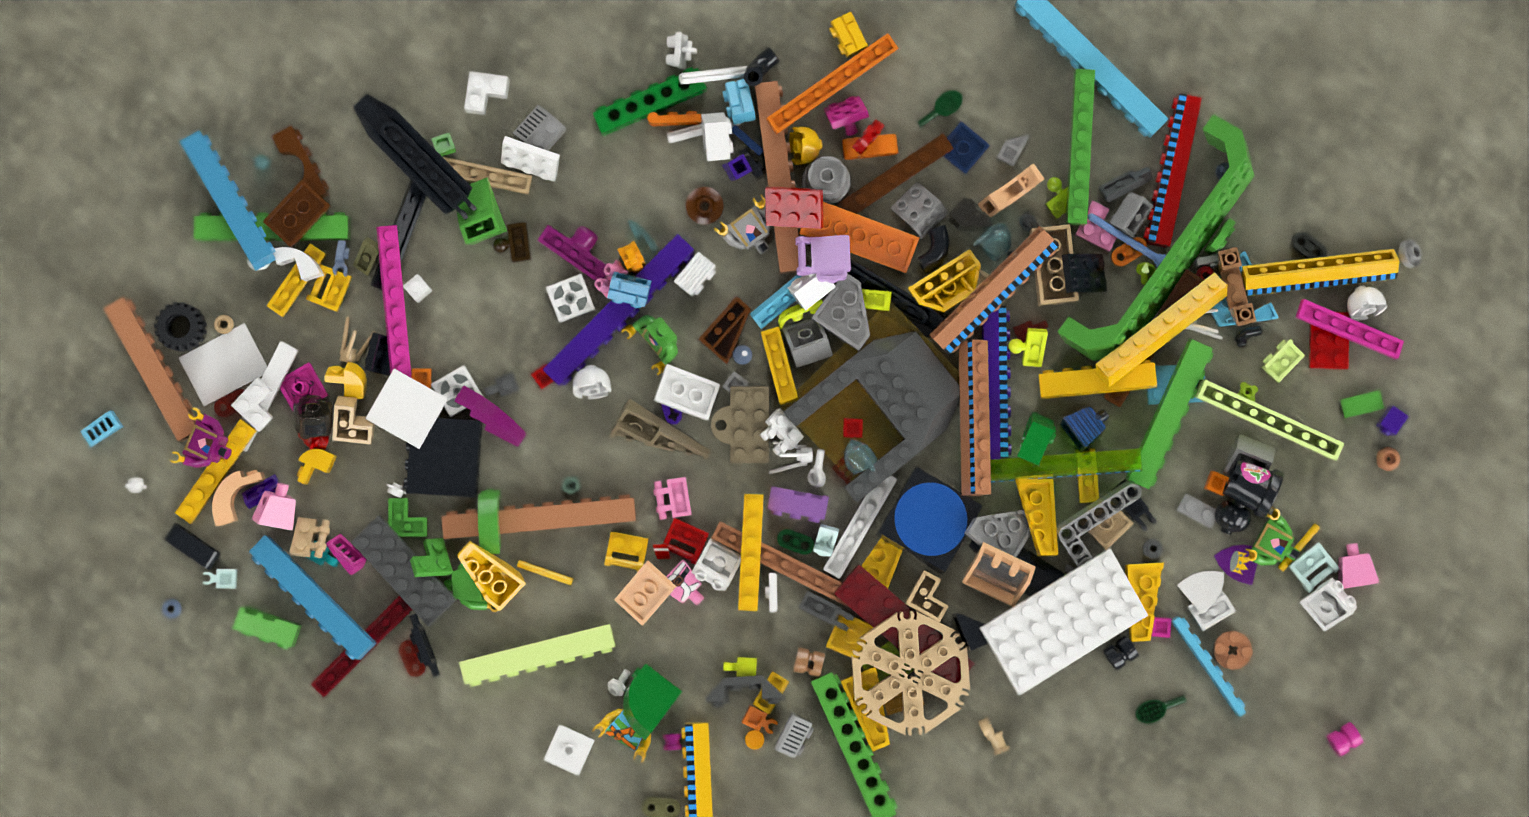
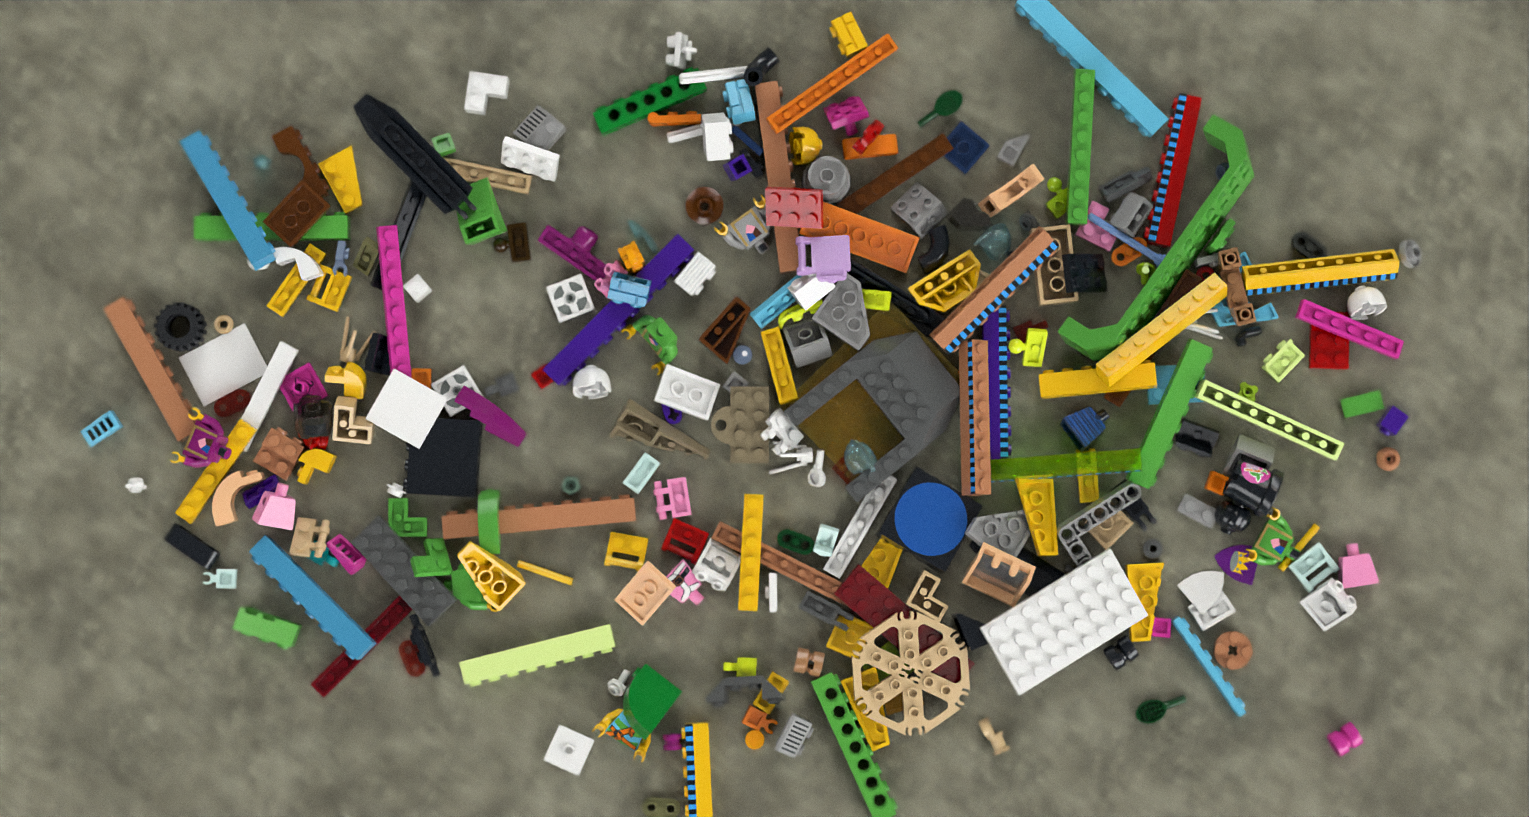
(177, 608): sand blue plate -> none
(249, 404): white plate -> none
(280, 453): none -> nougat plate
(343, 179): none -> yellow wing
(641, 473): none -> light aqua plate
(661, 551): red sticker -> none
(797, 504): medium lavender wedge -> none
(852, 428): red tile -> none
(1036, 436): green wedge -> none
(1196, 438): none -> black bracket

